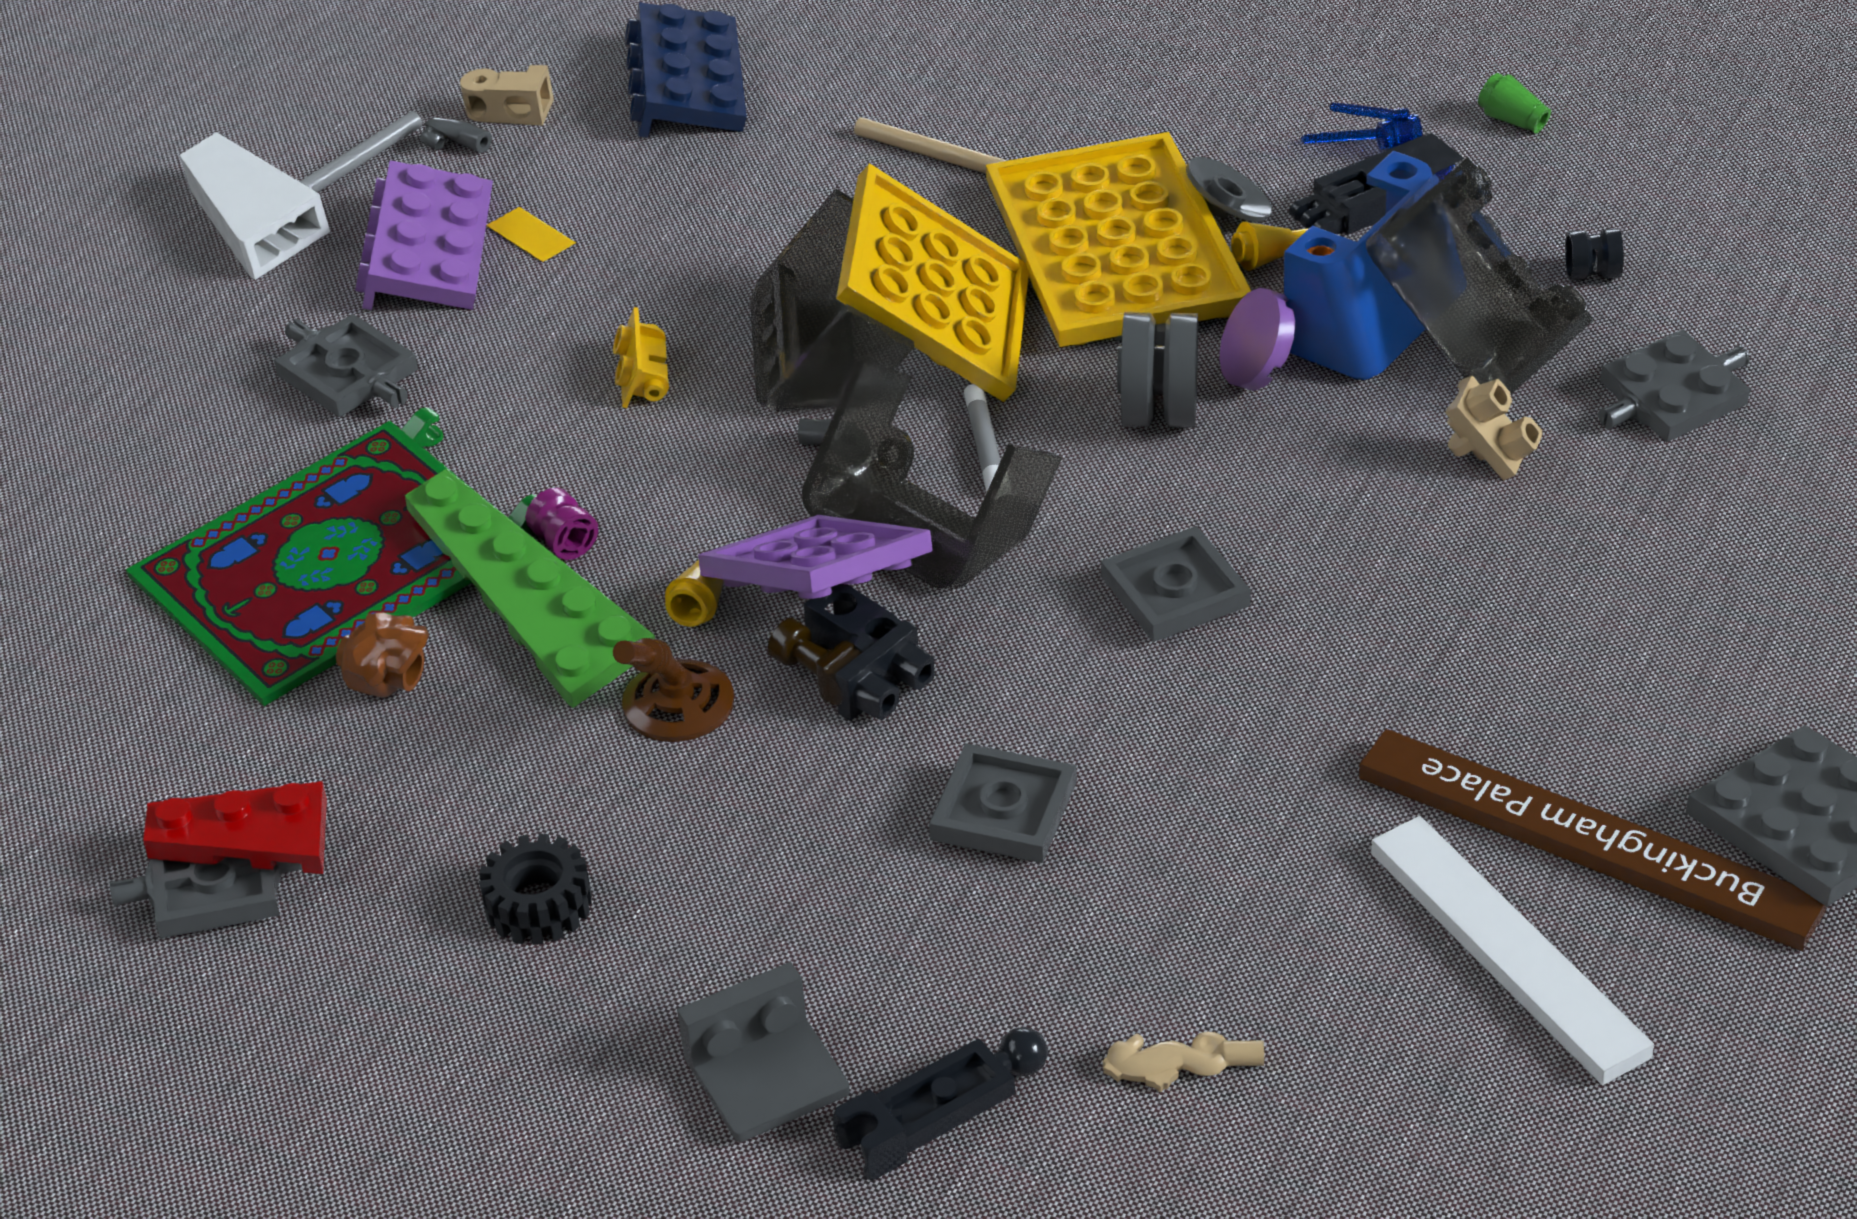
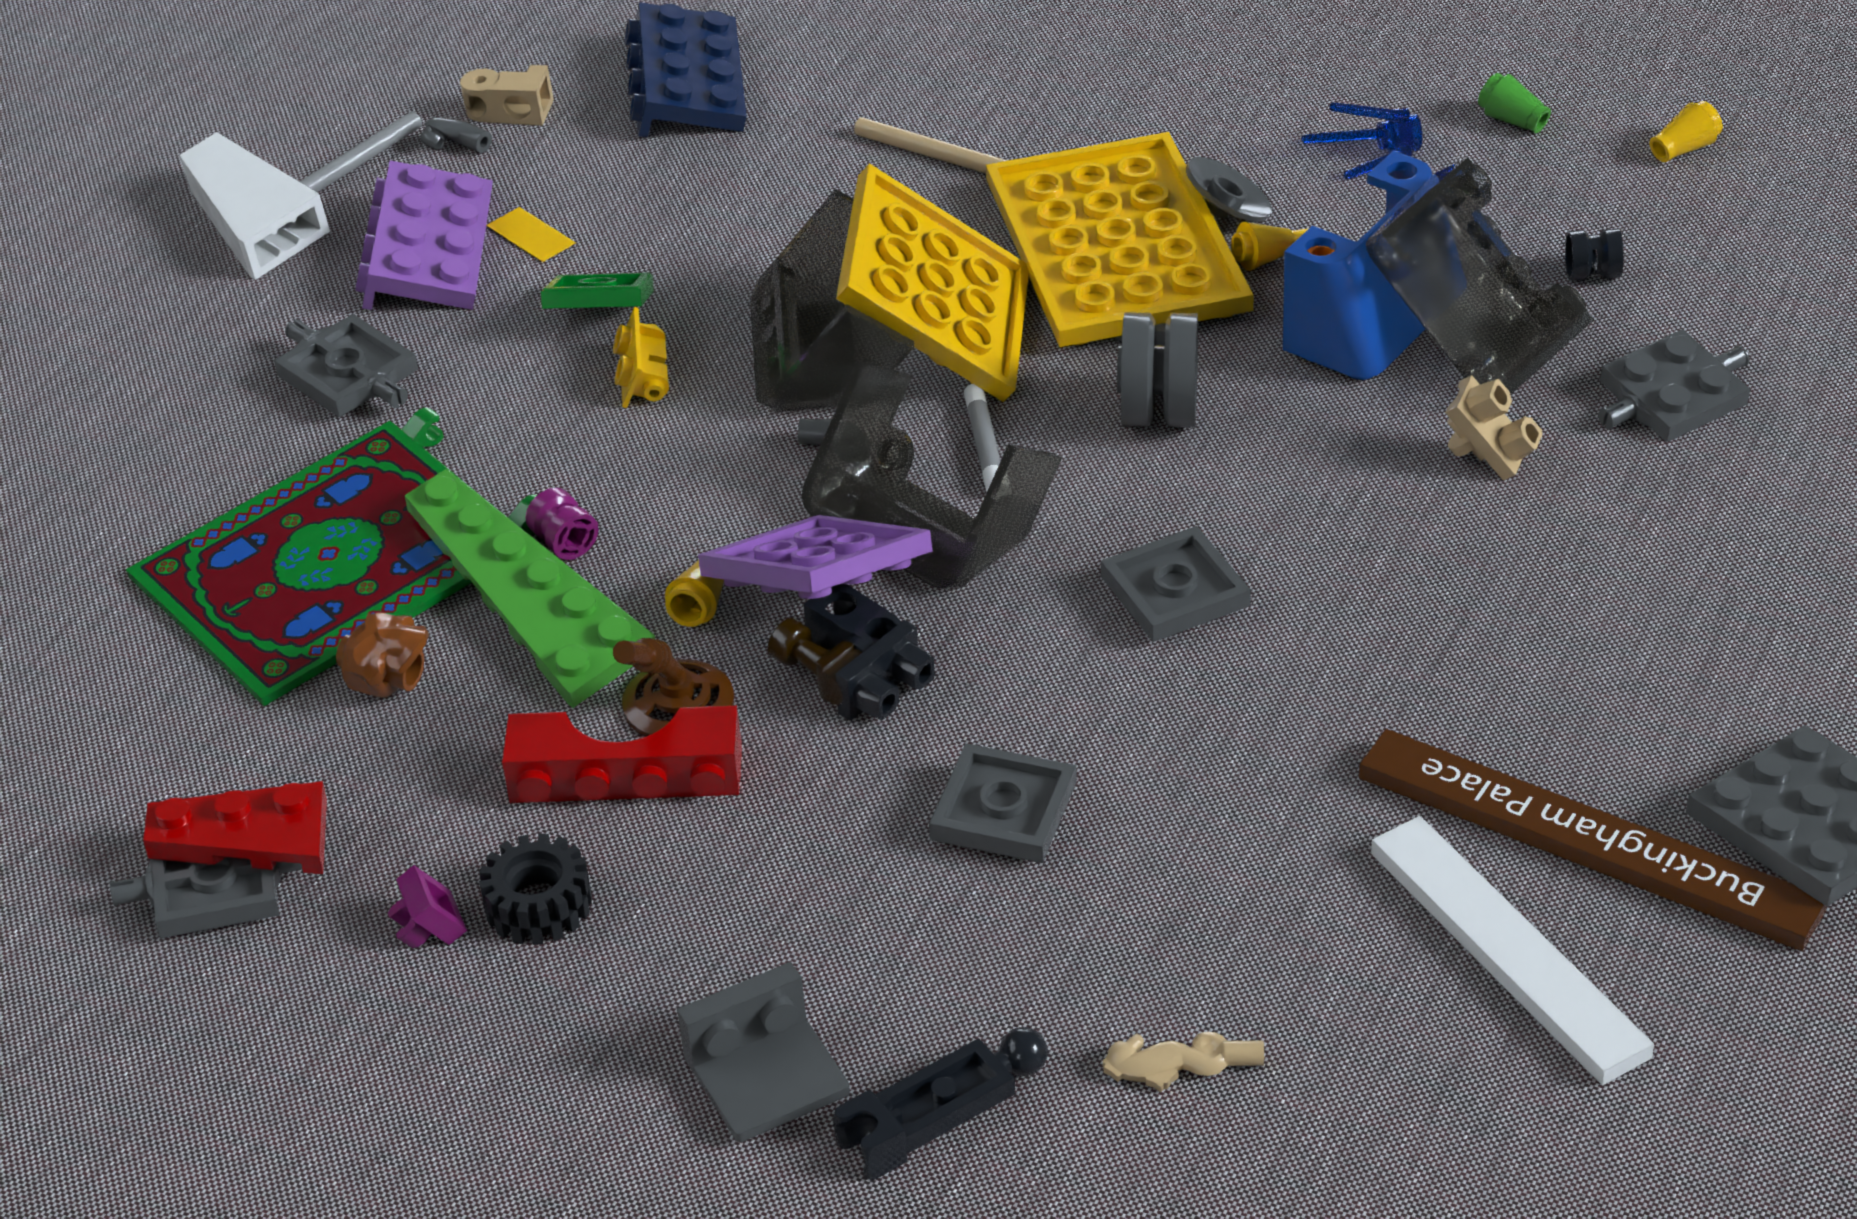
(425, 910): none -> magenta tile
(597, 290): none -> green tile
(686, 758): none -> red arch
(1256, 339): medium lavender tile -> none
(1345, 200): black hinge -> none
(1688, 131): none -> yellow cone

